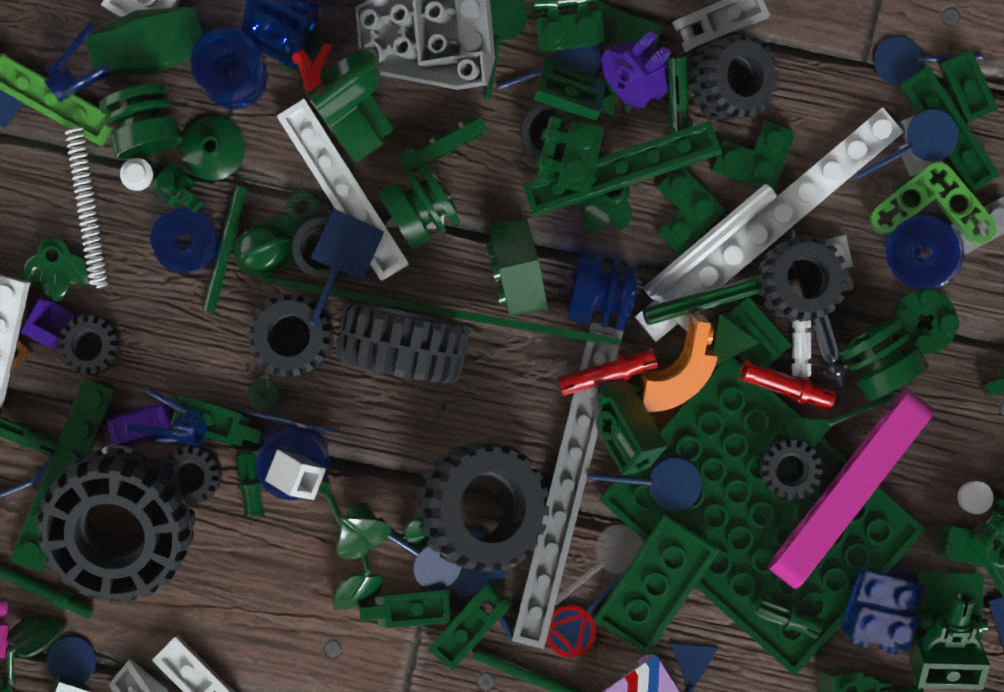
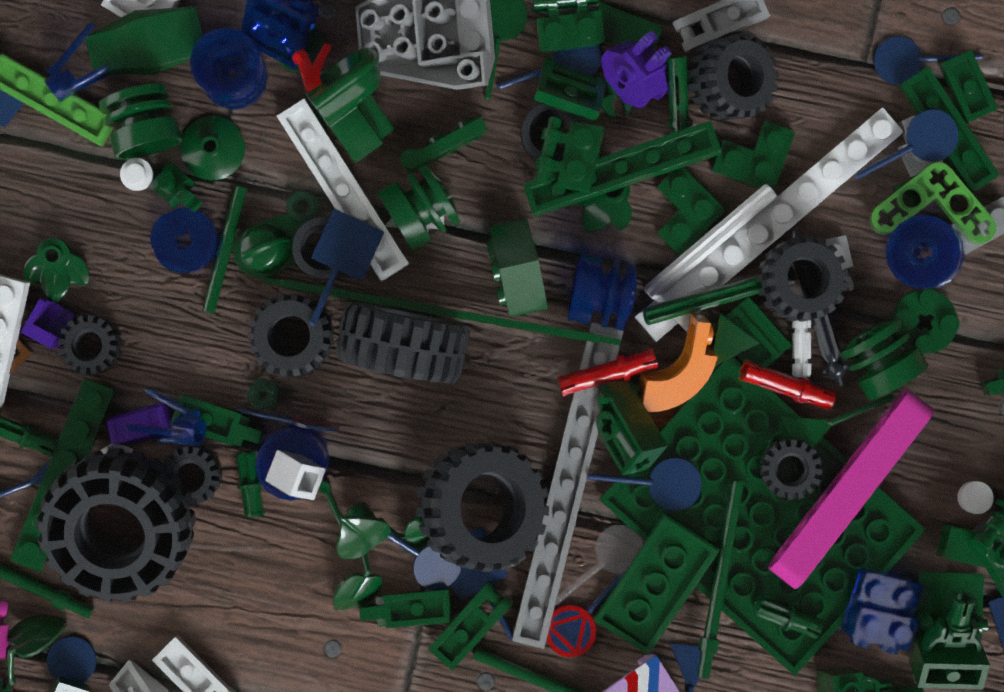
(89, 237): white piece -> none
(709, 643): none -> dark green bar

